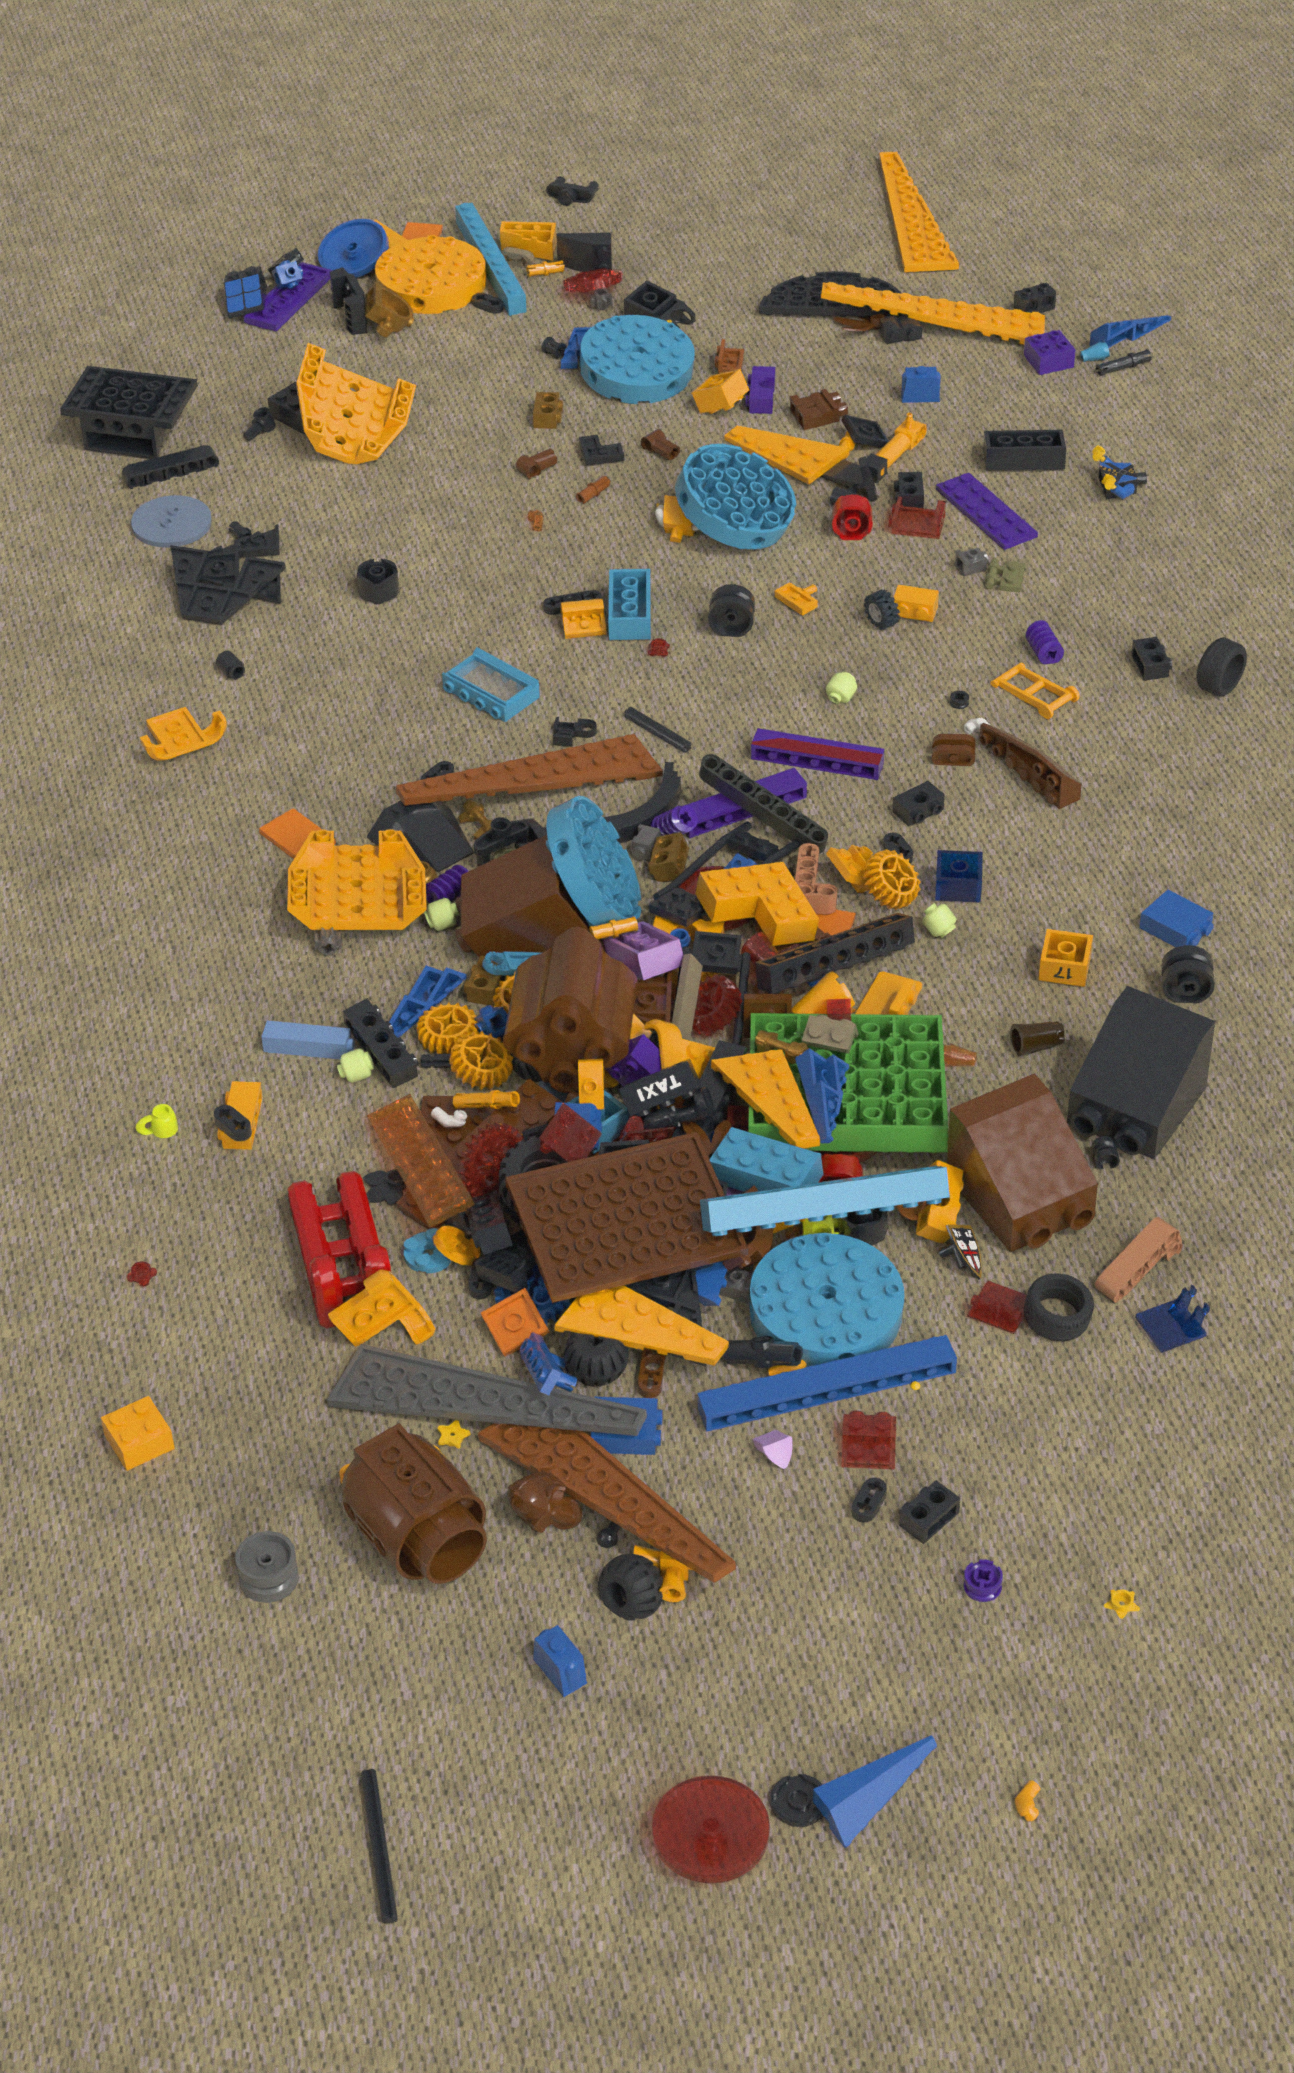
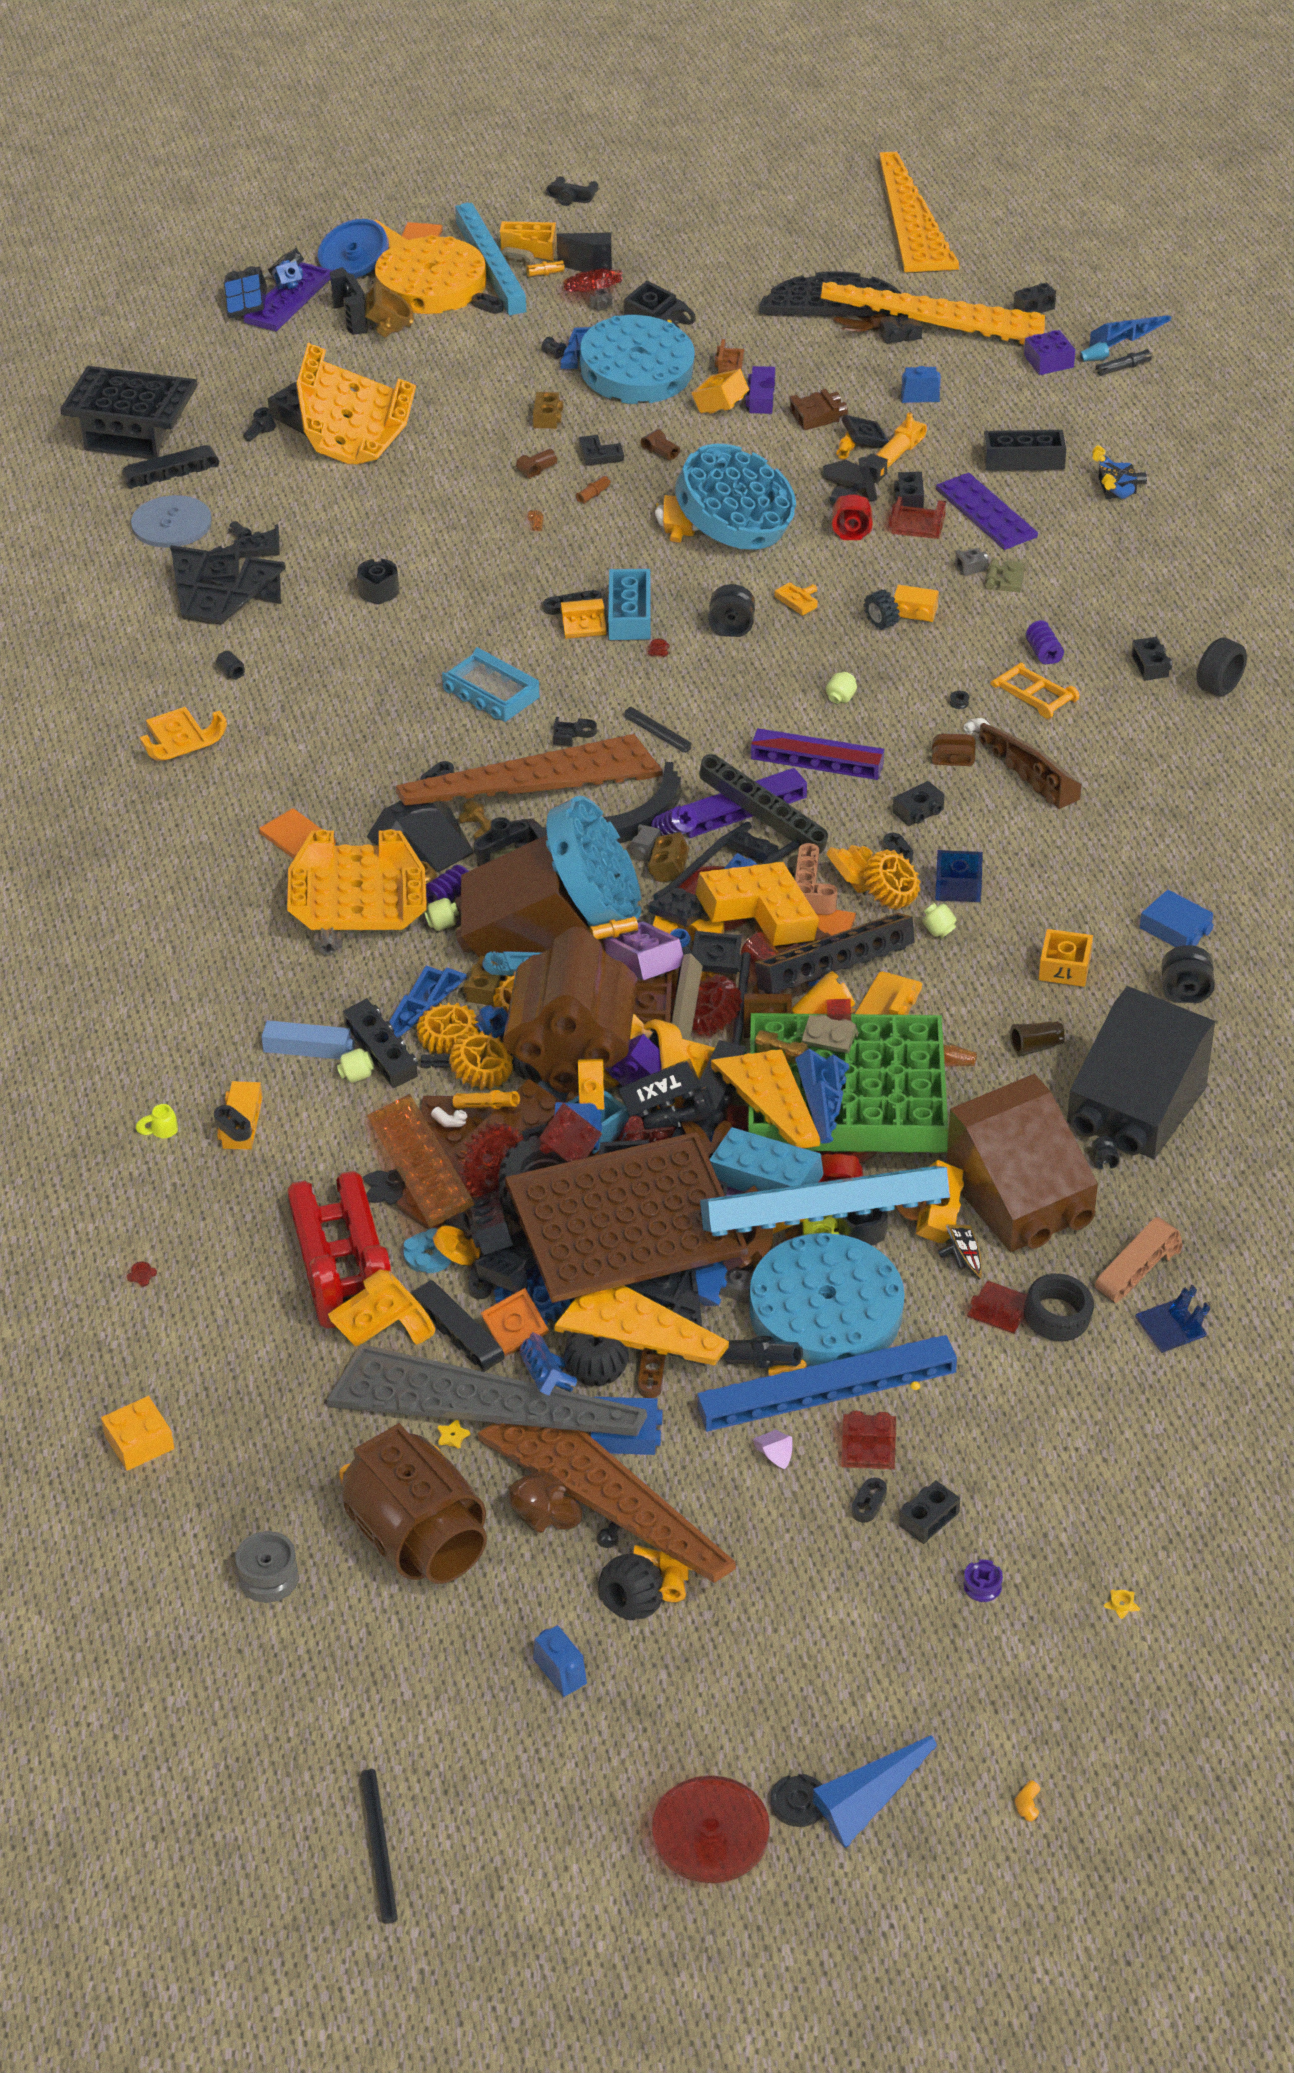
(459, 1326): none -> black beam
(790, 454): light orange wing -> none

